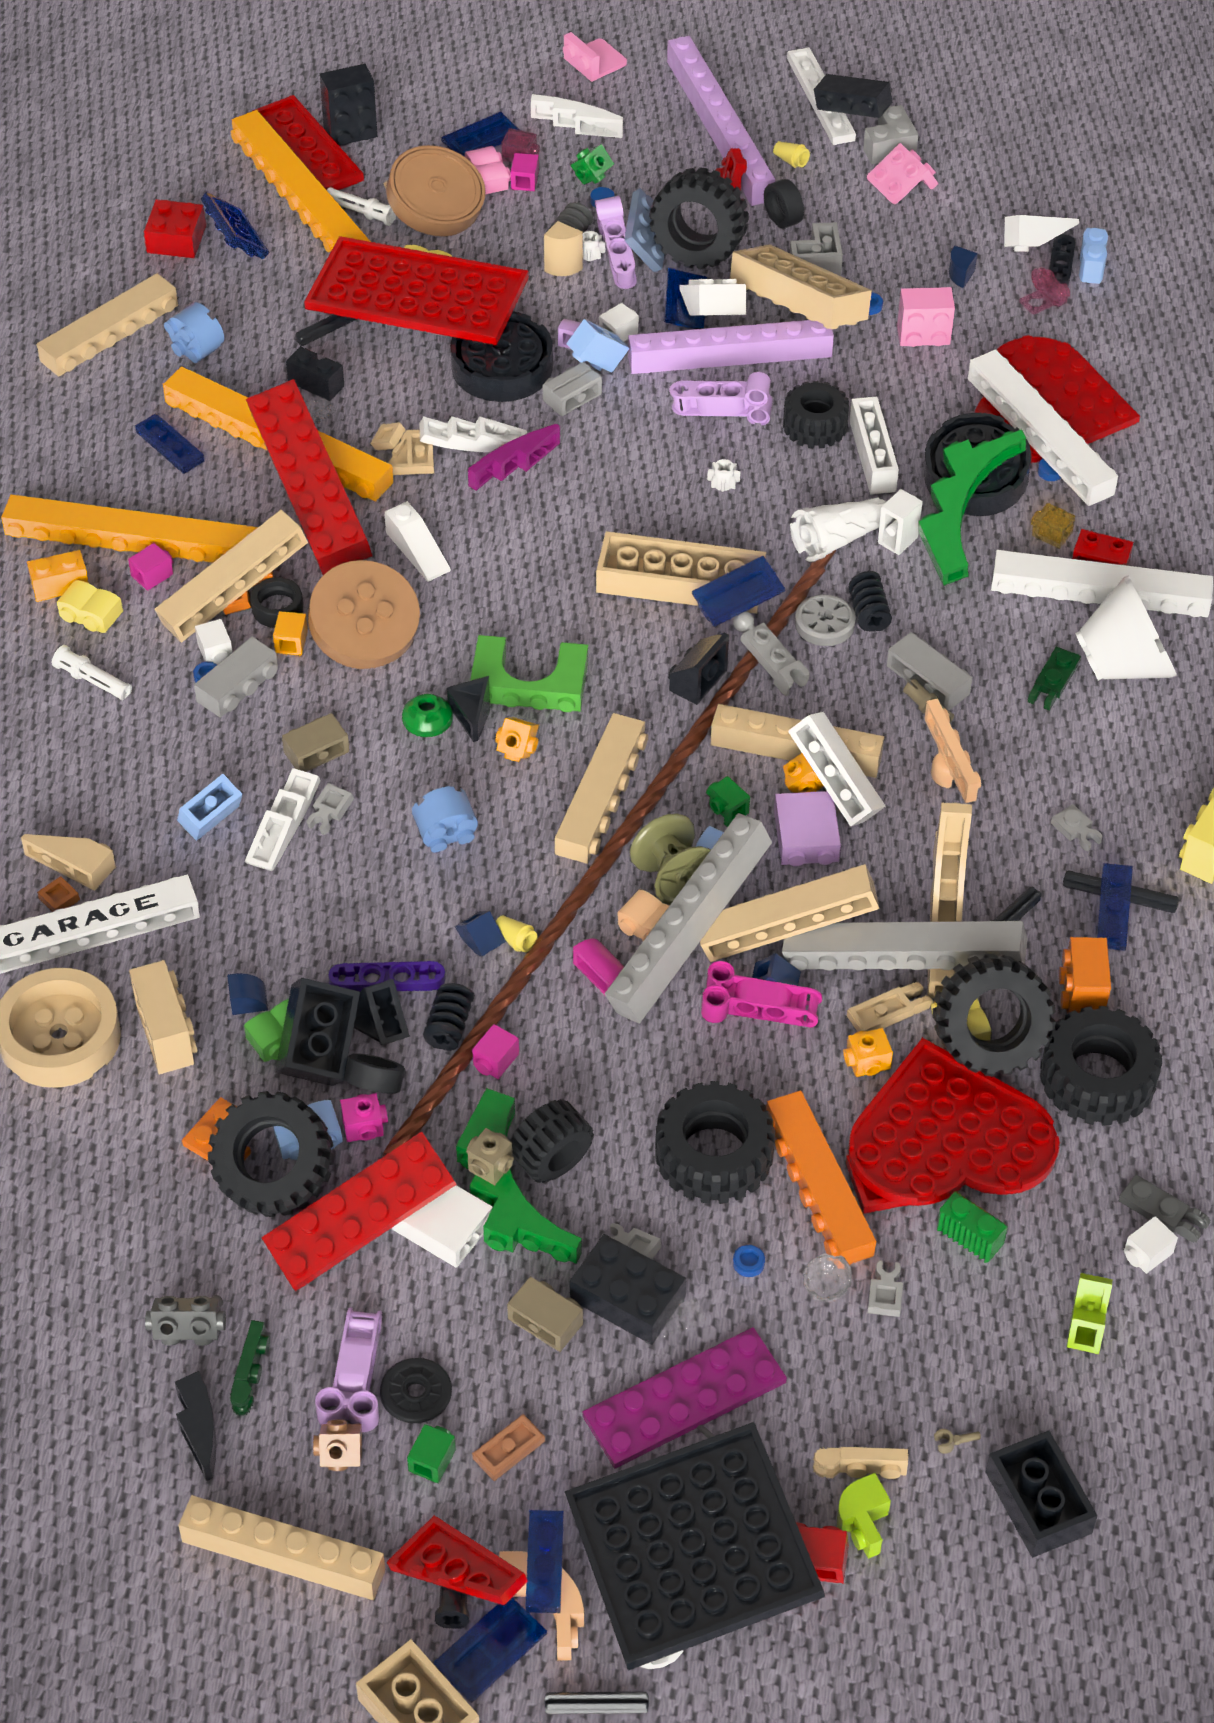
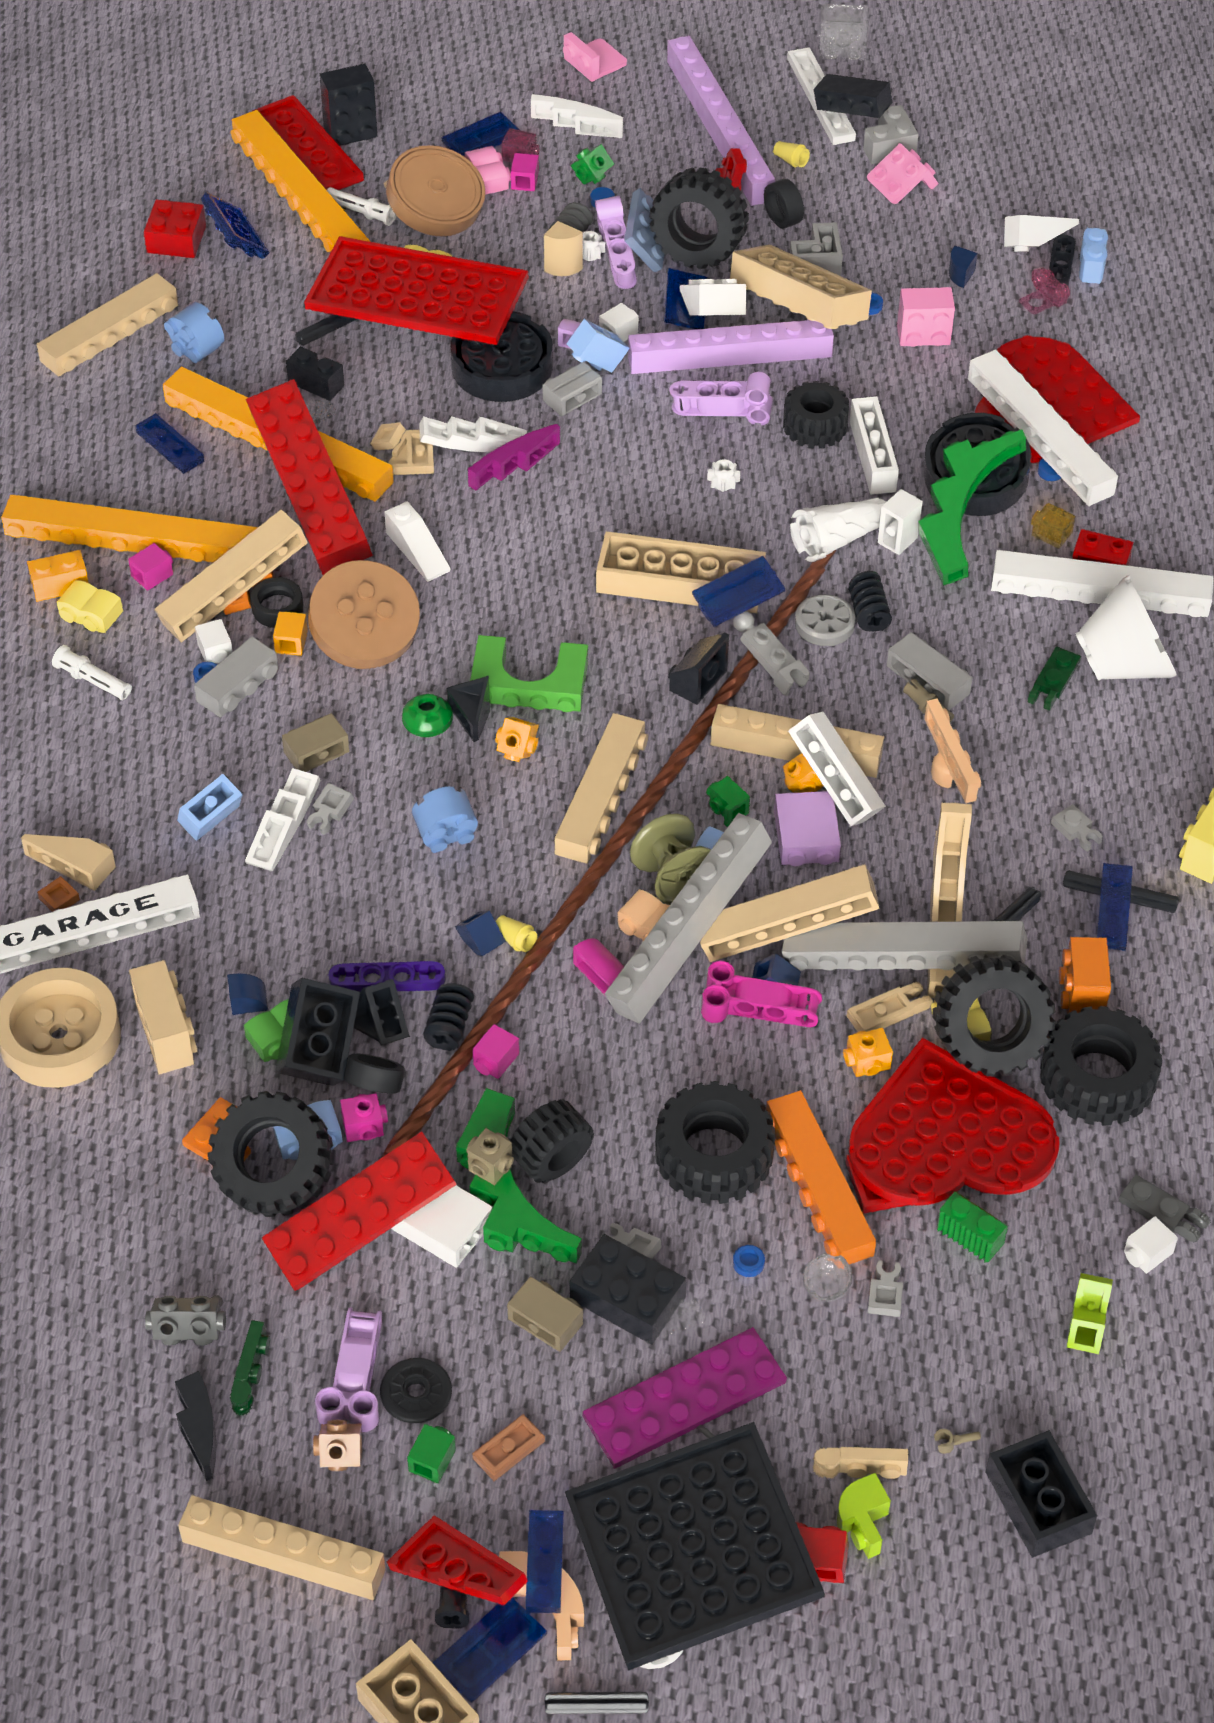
(843, 32): none -> clear brick

